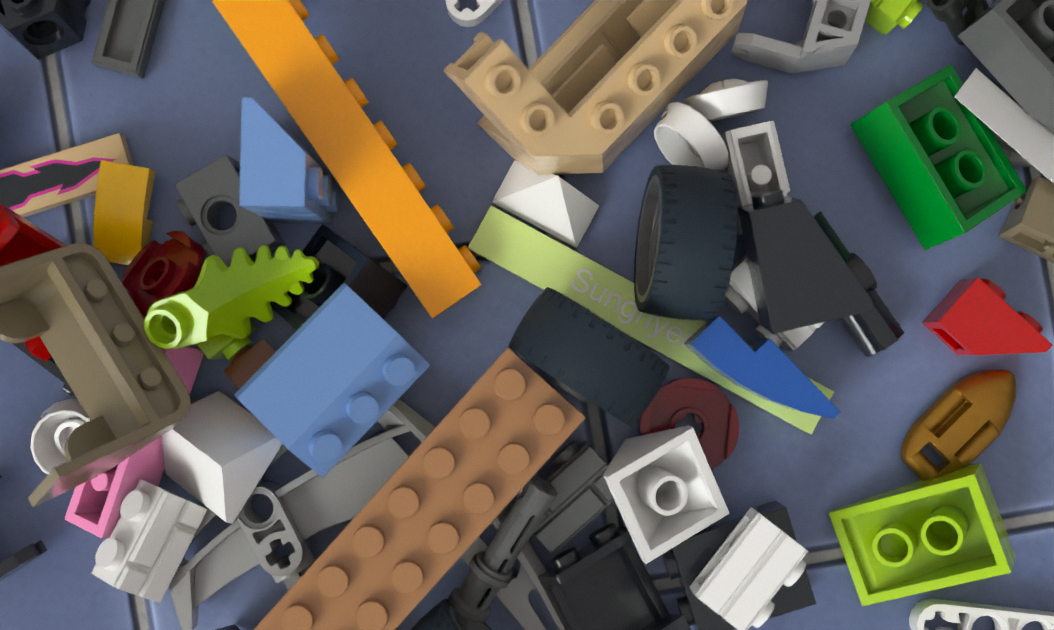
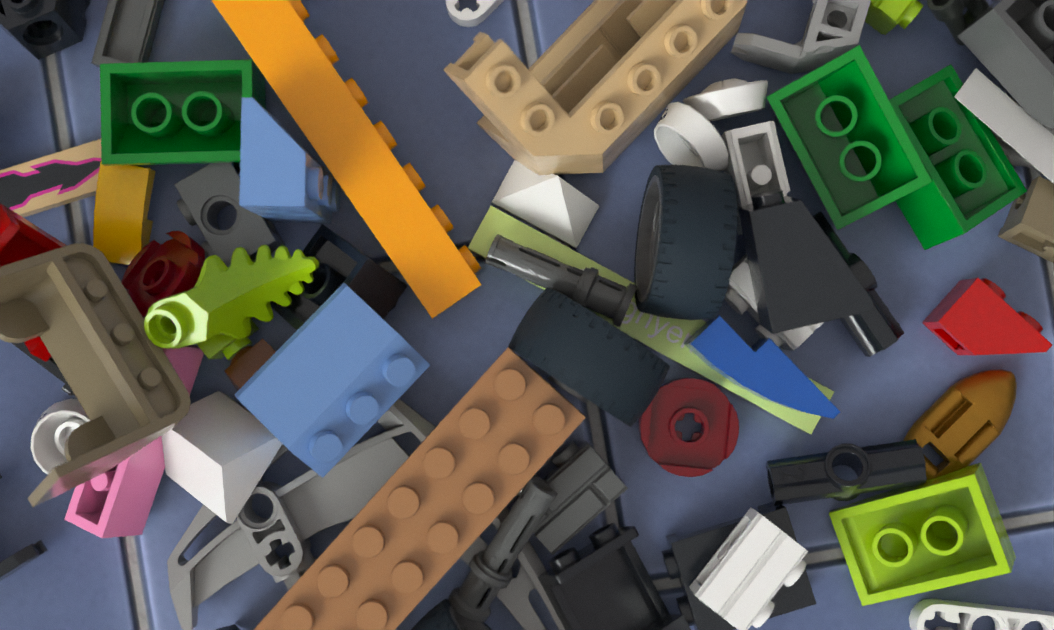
(148, 541): white brick -> none
(175, 110): none -> green slope
(581, 286): none -> dark grey pin
(664, 489): white slope -> none
(849, 138): none -> green slope
(876, 467): none -> black piece

